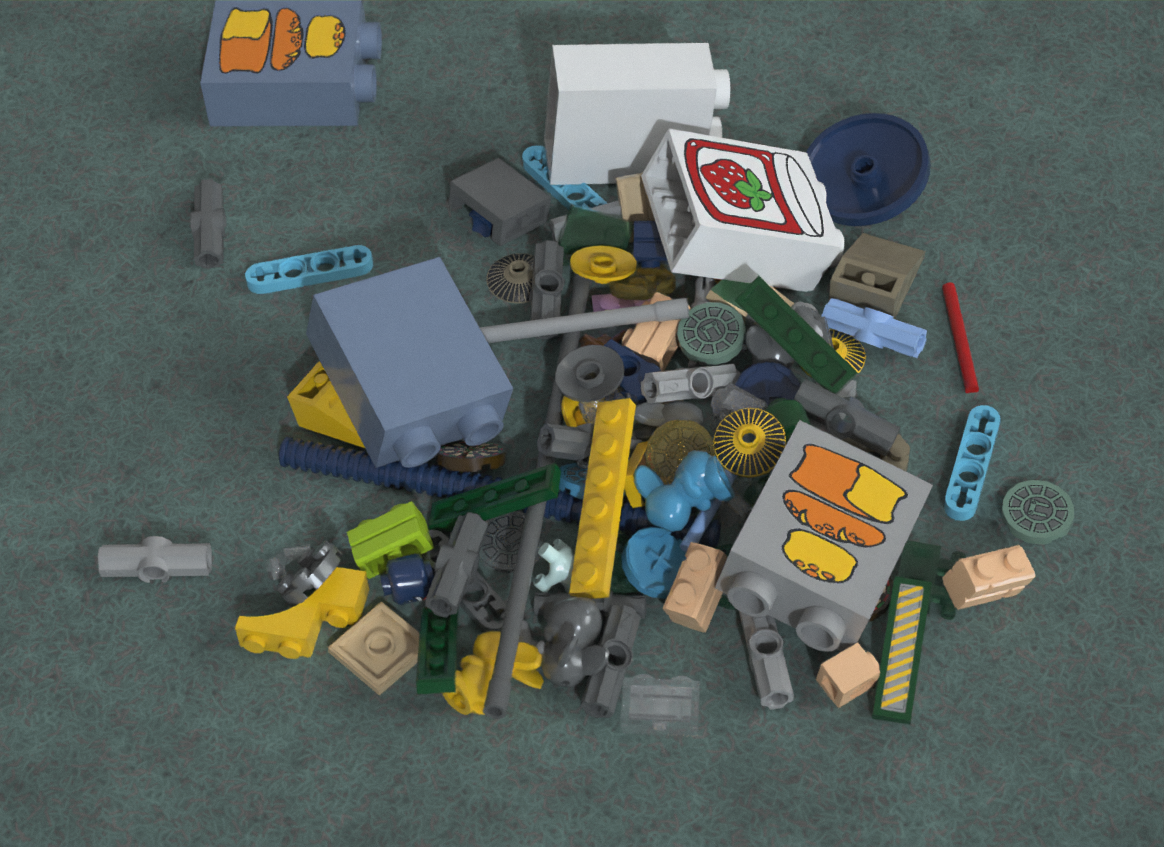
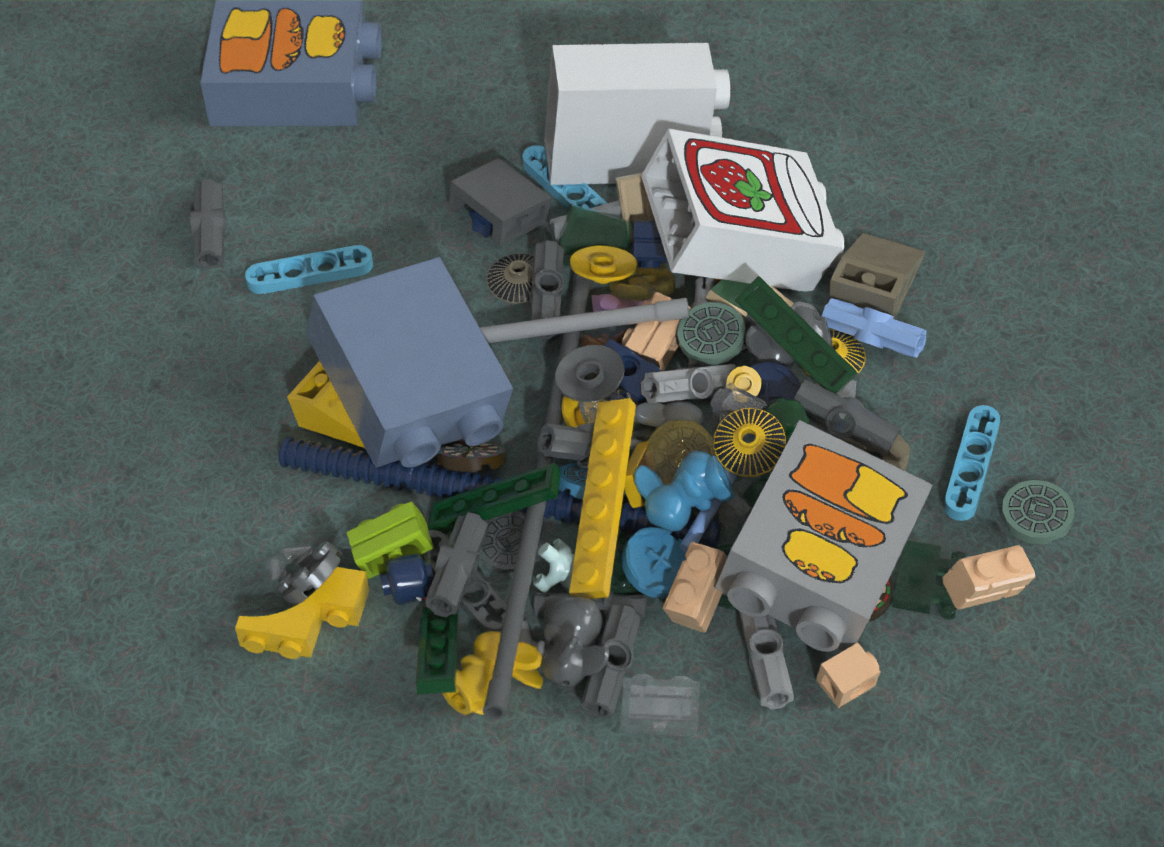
(155, 559): light grey piece -> none
(378, 648): tan tile -> none
(746, 379): none -> yellow plate
(870, 167): dark blue dish -> none
(902, 650): tile -> none
(960, 338): red bar -> none

